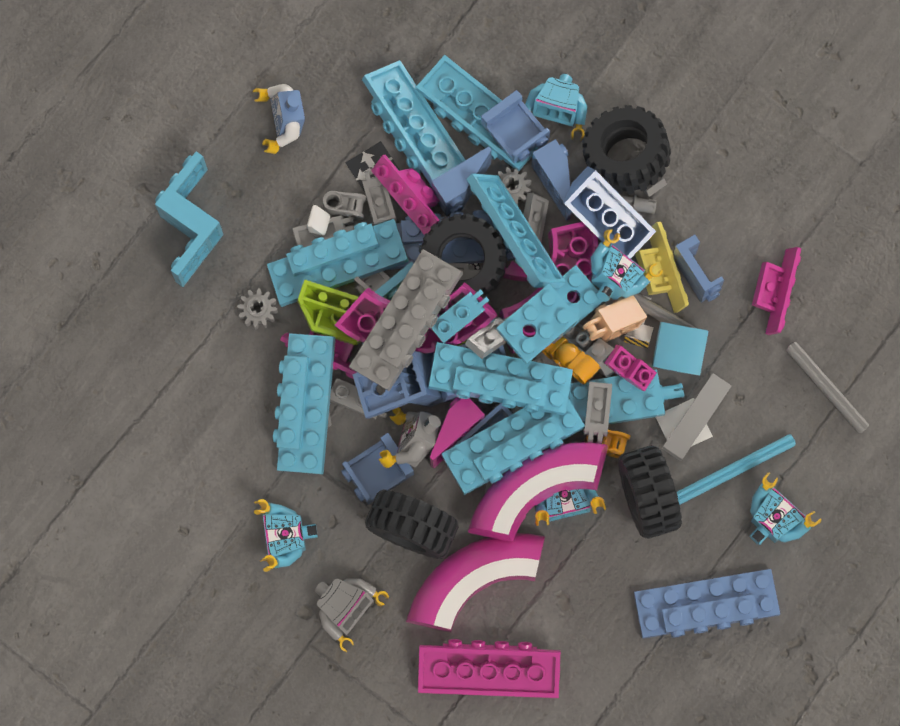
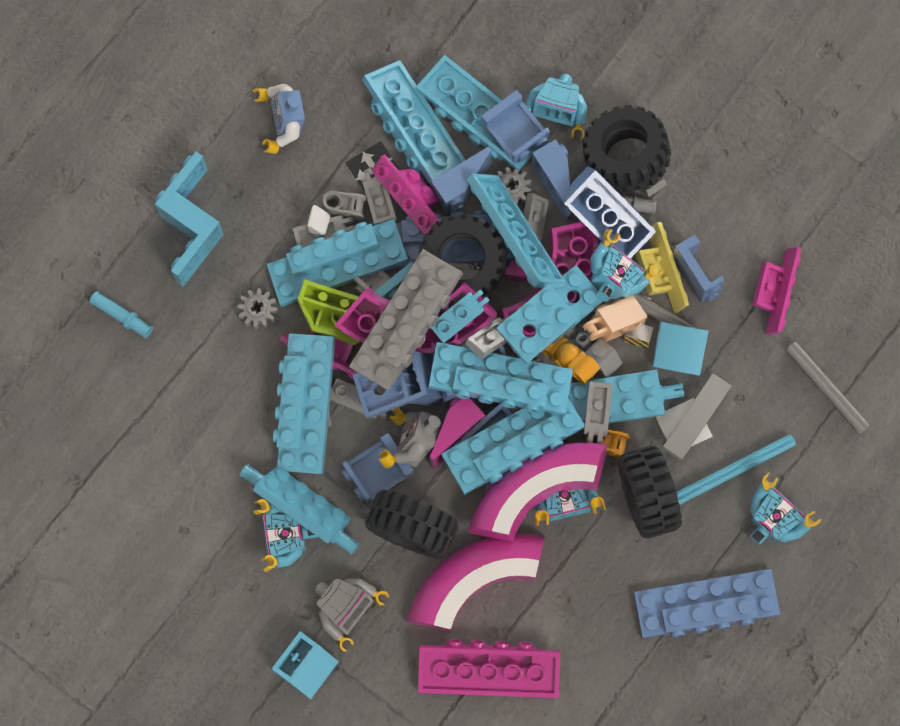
(129, 319): none -> medium azure pin
(302, 505): none -> medium azure plate
(305, 665): none -> medium azure slope
(630, 368): dark pink slope -> none

